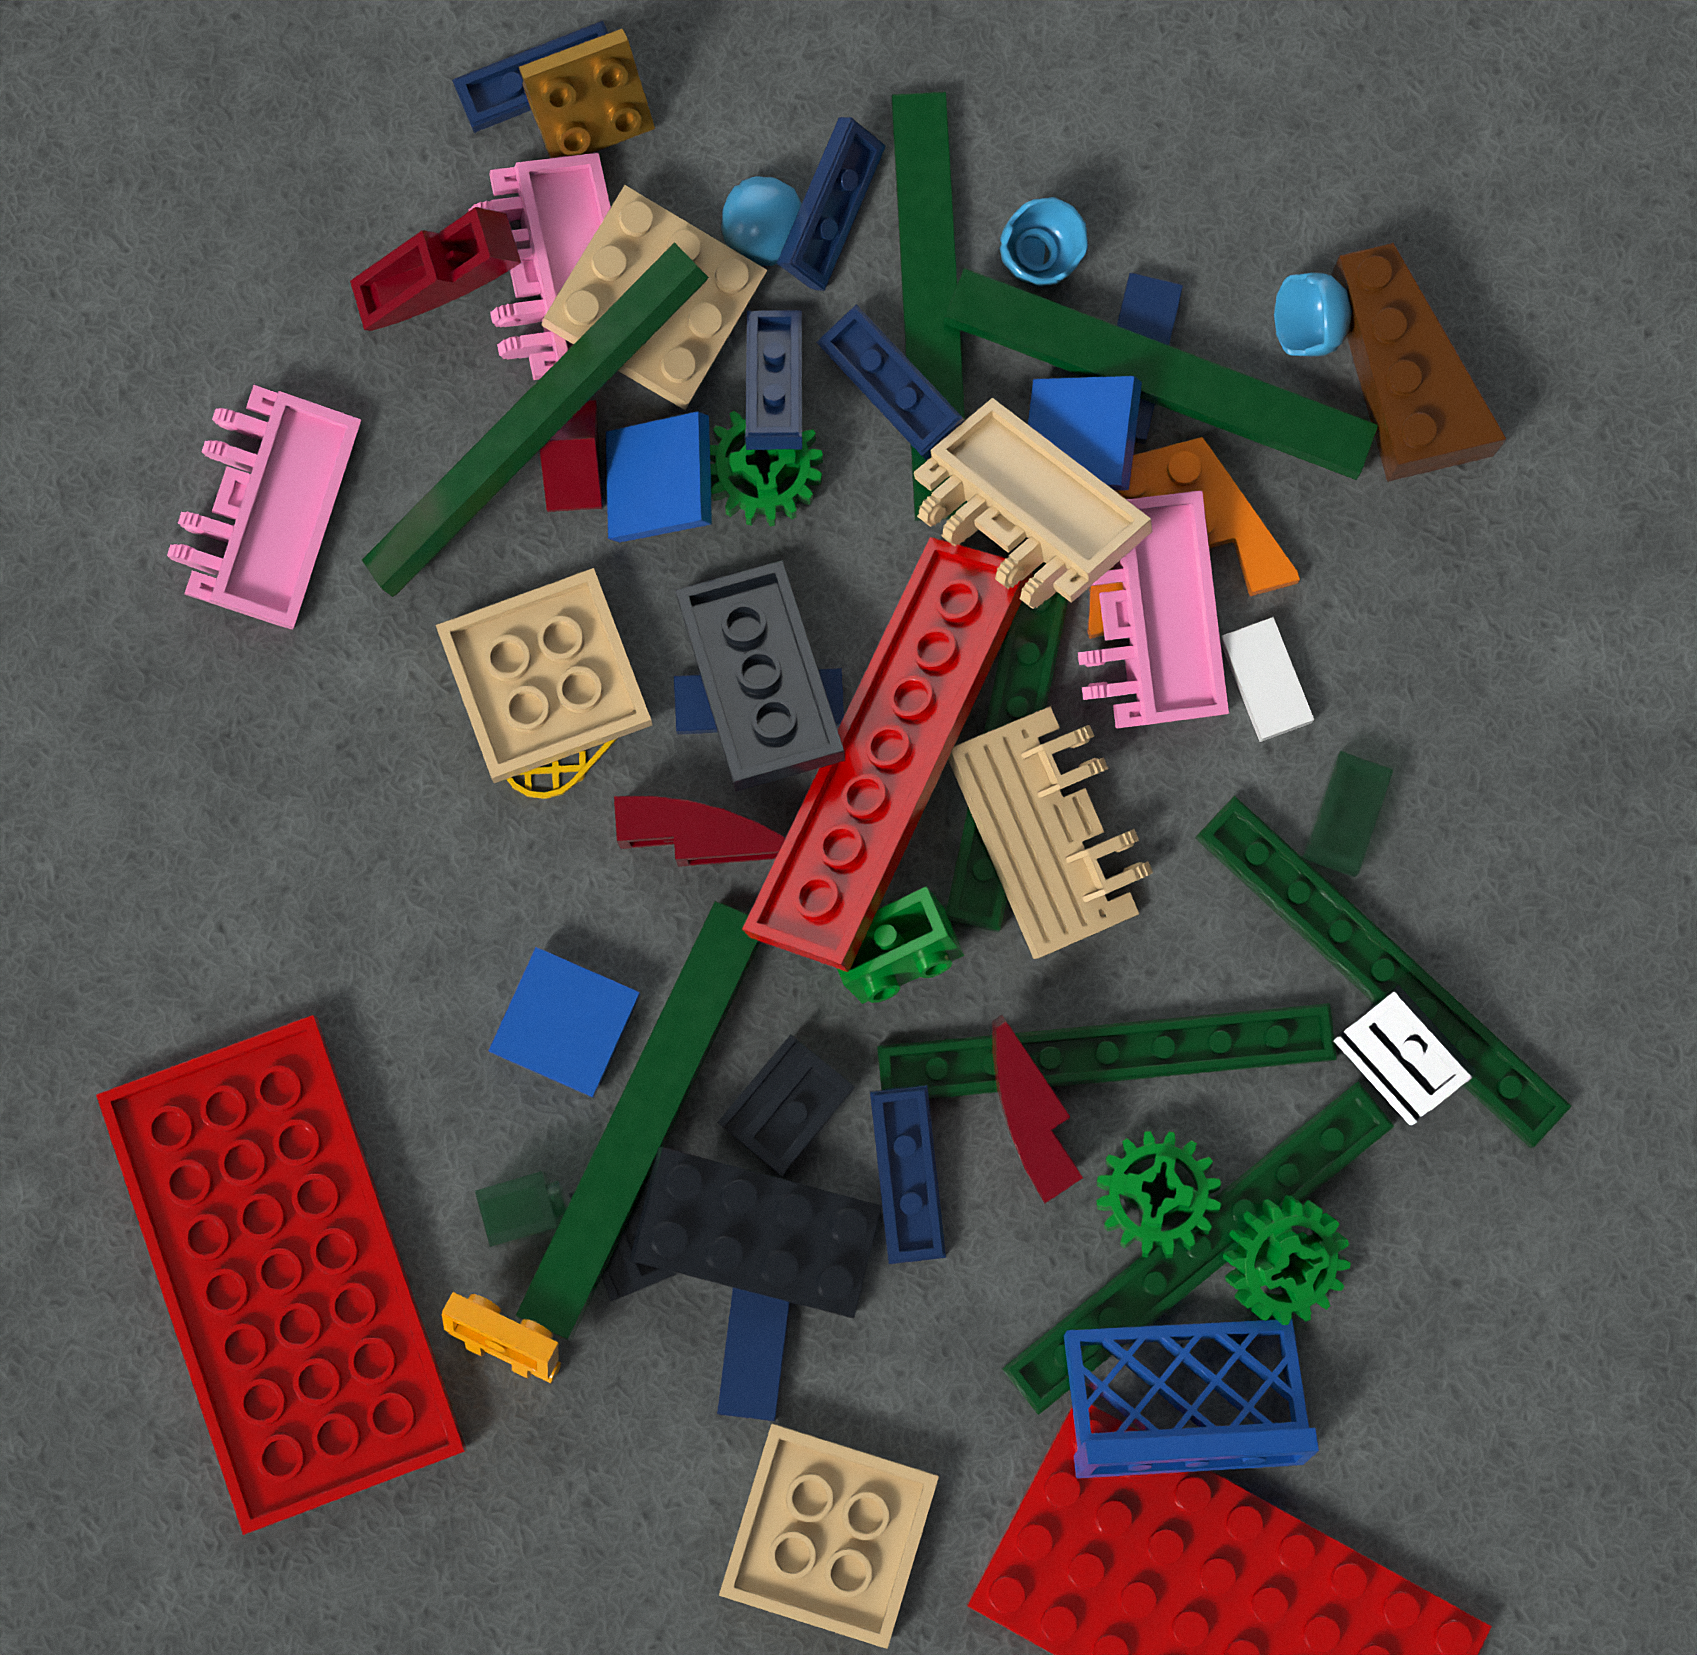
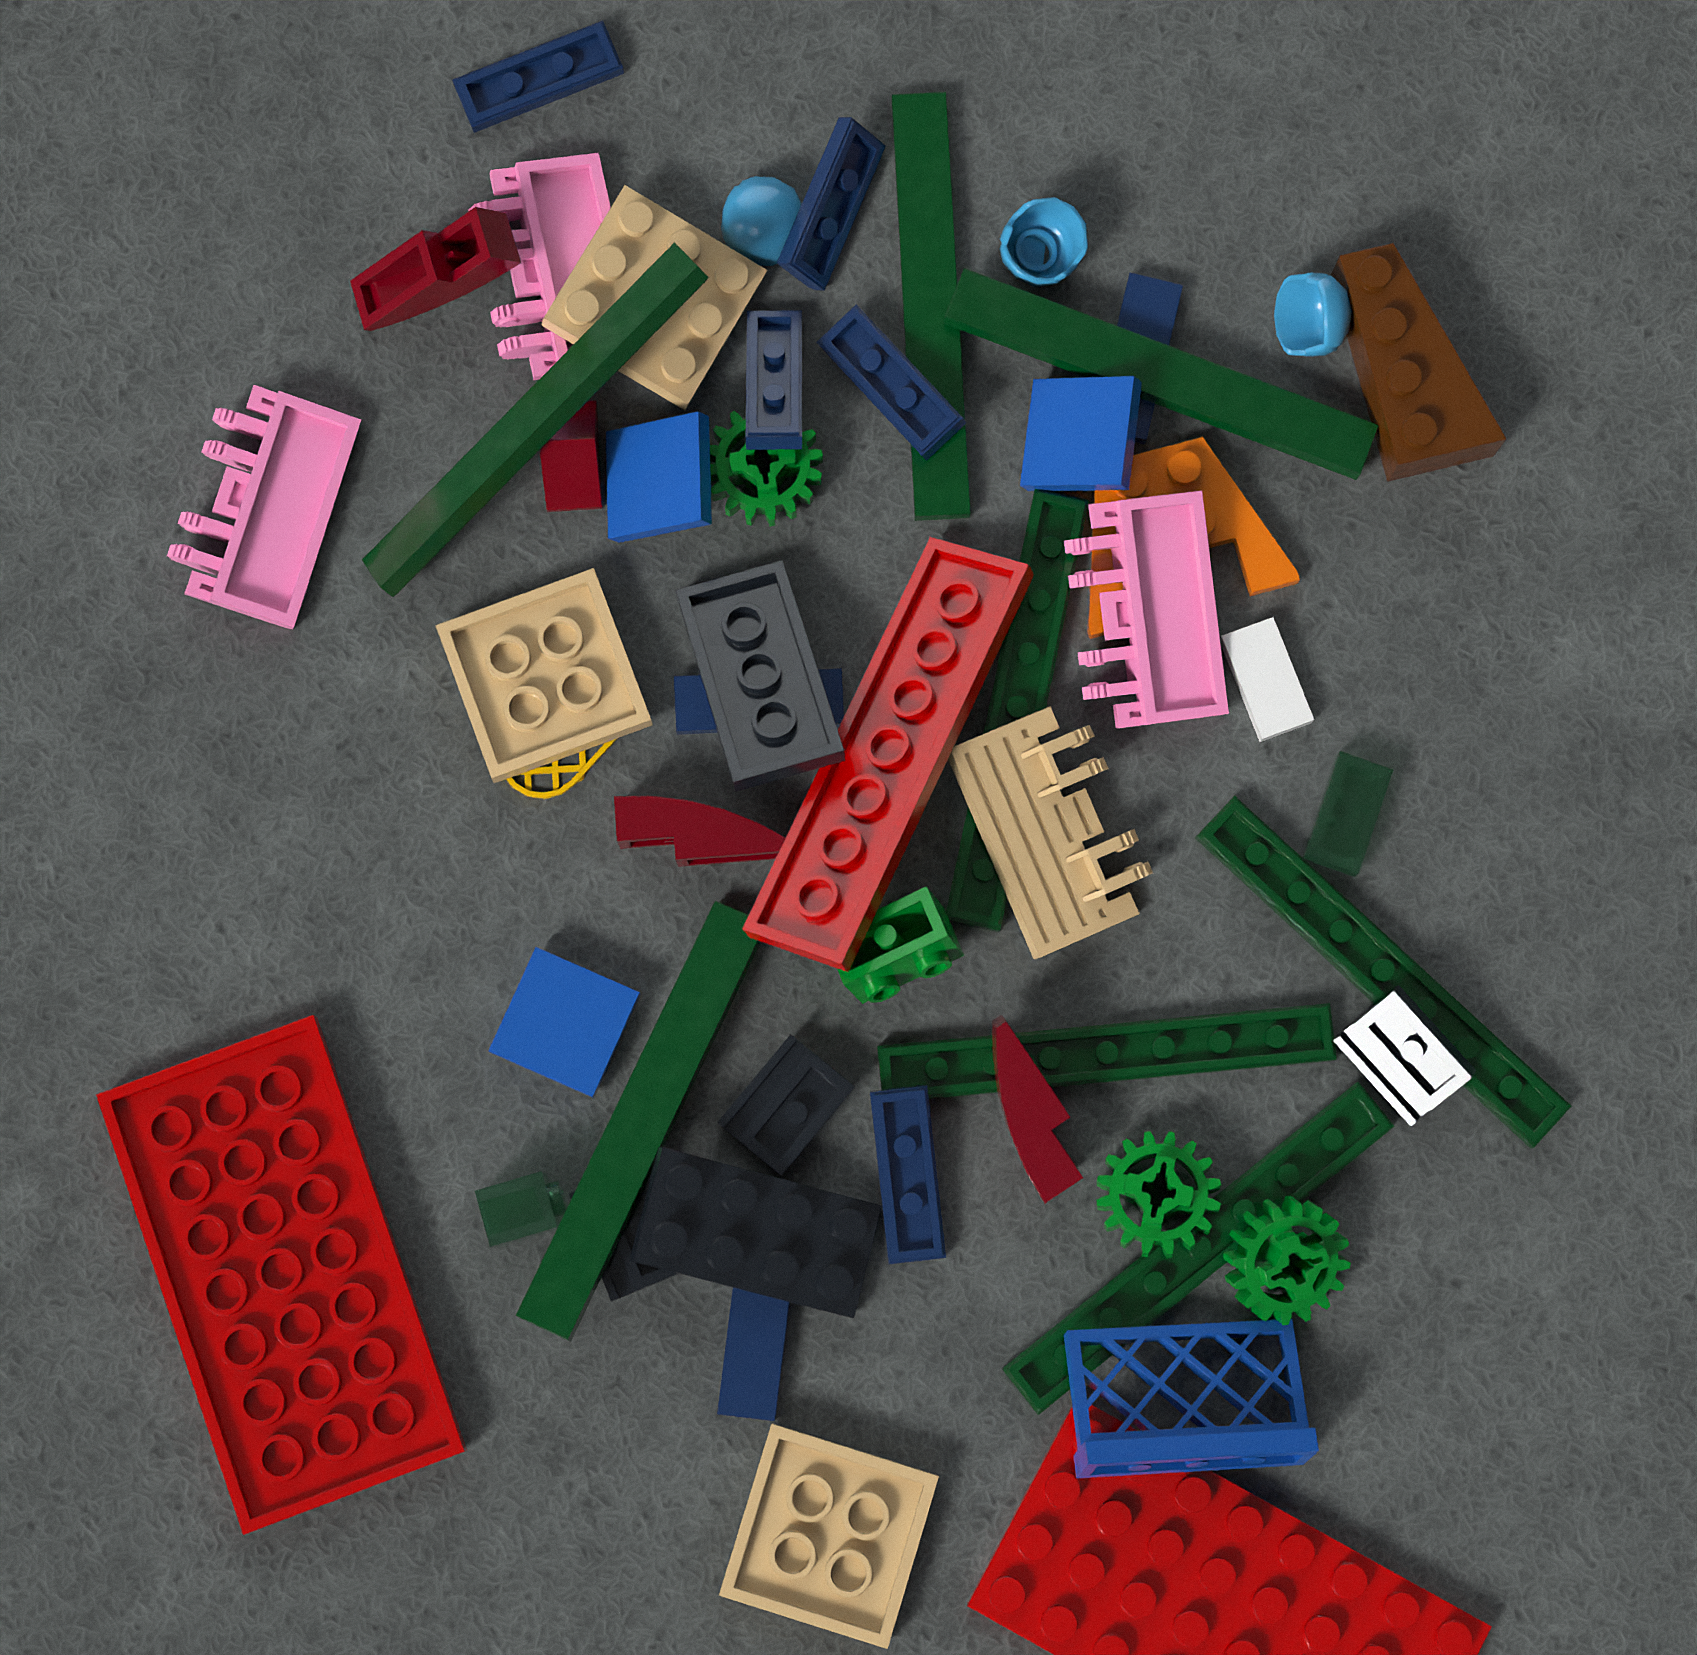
(483, 1330): light orange plate -> none
(587, 96): pearl gold plate -> none
(1031, 490): tan hinge -> none

